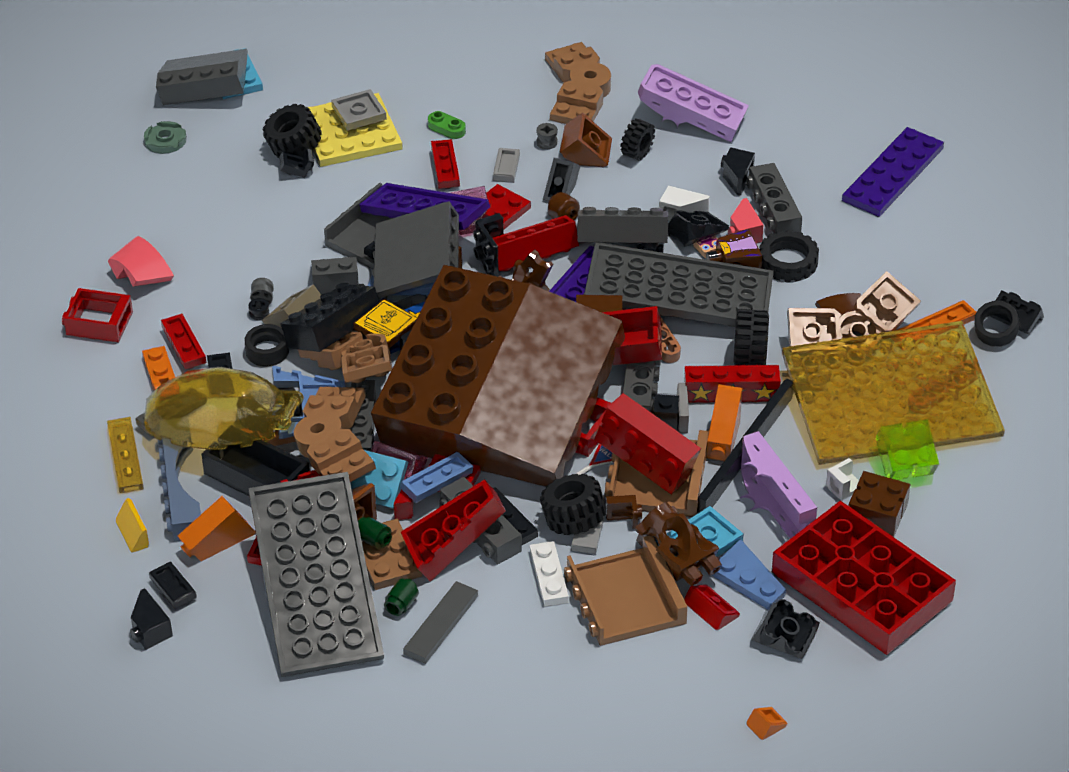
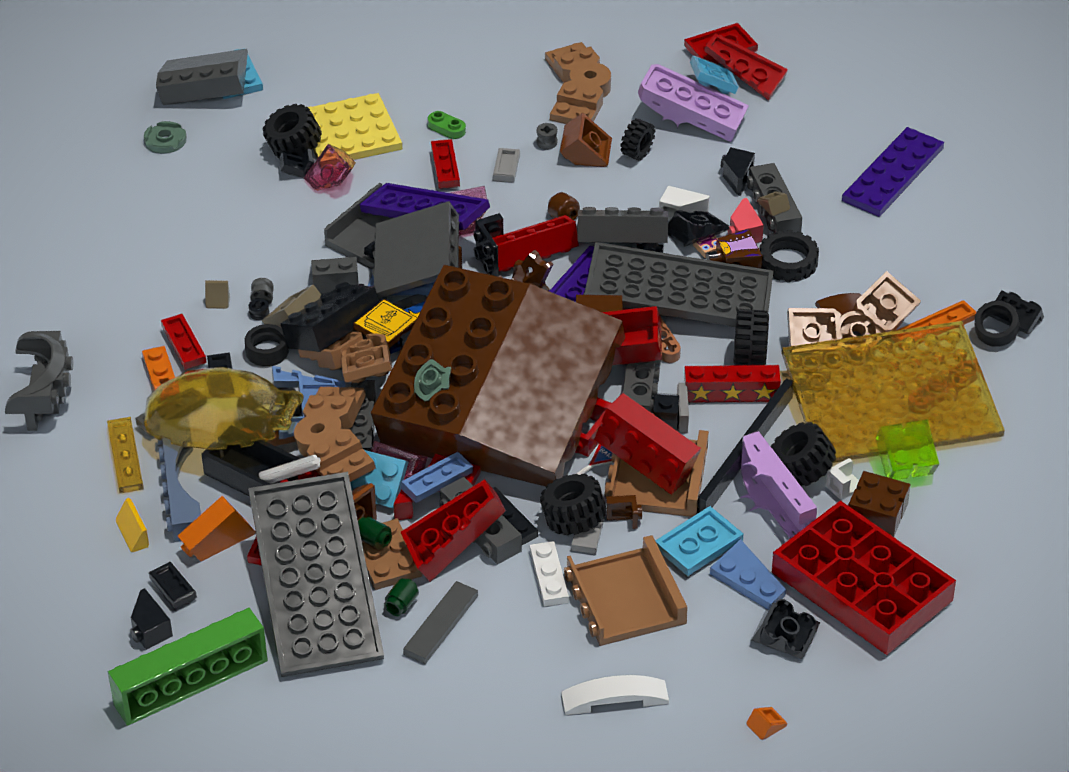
(47, 379): none -> dark grey piece
(101, 301): red window -> none
(140, 263): coral slope -> none
(187, 666): none -> bright green brick
(217, 294): none -> dark tan slope
(290, 469): none -> white axle
(330, 168): none -> clear pink slope
(358, 109): light grey plate -> none
(431, 379): none -> sand green animal
(507, 203): red plate -> none
(561, 178): black slope -> none
(612, 690): none -> white slope
(689, 548): reddish brown hips -> none
(710, 606): red slope -> none
(713, 74): none -> medium azure plate
(724, 422): orange slope -> none
(733, 32): none -> red plate
(749, 66): none -> red wing
(774, 203): none -> dark tan slope
(805, 452): none -> black tyre

